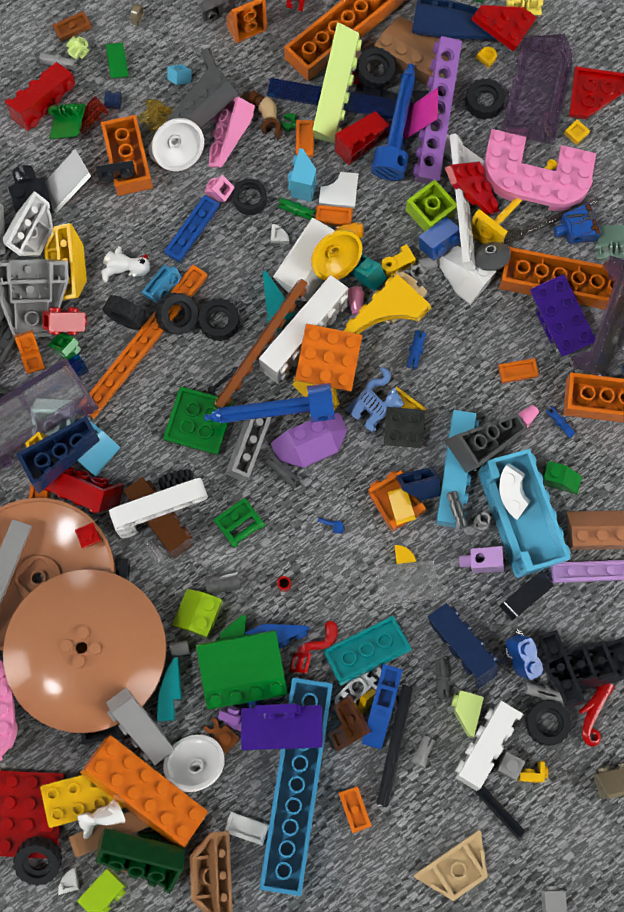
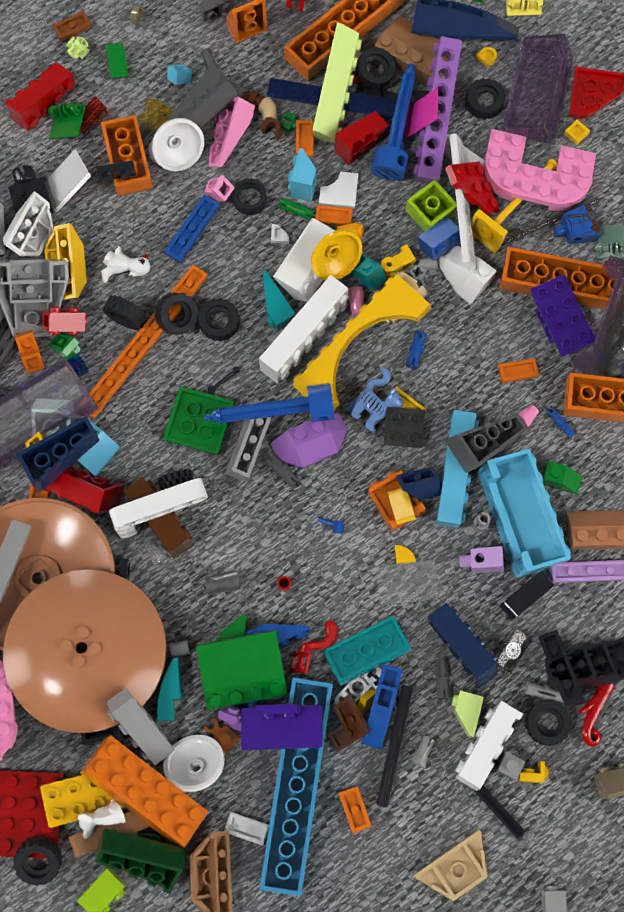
(67, 63): light grey pin -> none
(69, 882): white tile -> none
(88, 535): red plate -> none
(113, 99): dark blue wheel -> none
(162, 283): dark azure bracket -> none
(198, 613): lime slope -> none
(236, 516): green plate -> none
(265, 338): dark orange plate -> none
(328, 357): orange plate -> none
(457, 510): dark grey axle -> none
(492, 256): dark grey dish -> none
(505, 23): red plate -> none
(512, 491): white brick -> none
(524, 656): blue brick -> none

